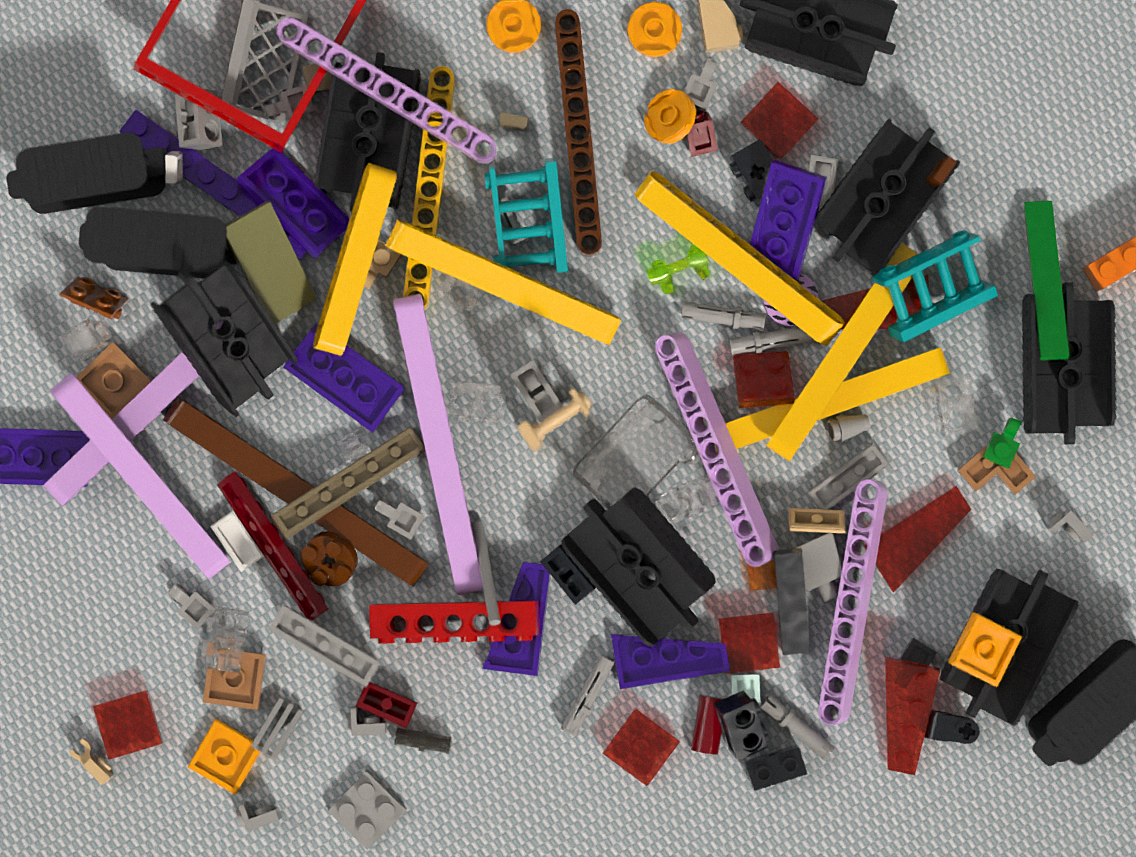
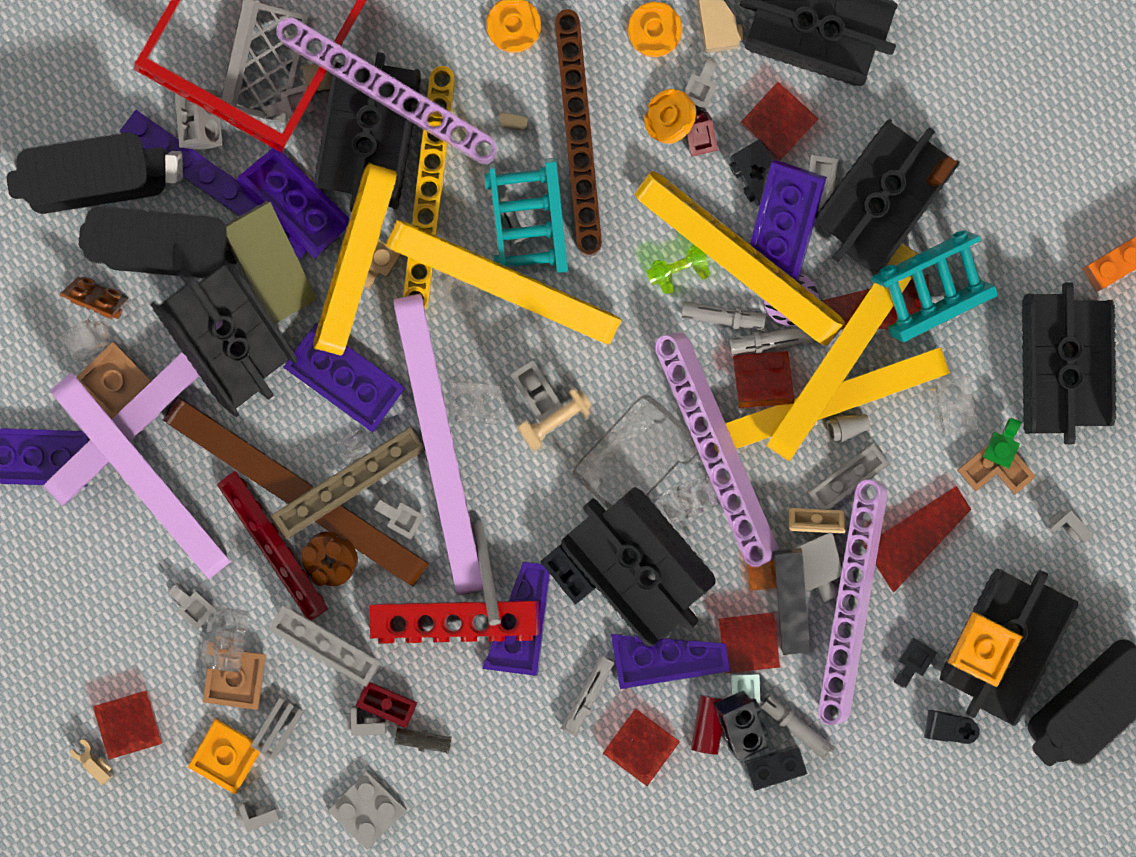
(237, 541): white tile -> none
(909, 701): clear red wing -> none
(1046, 280): green tile -> none

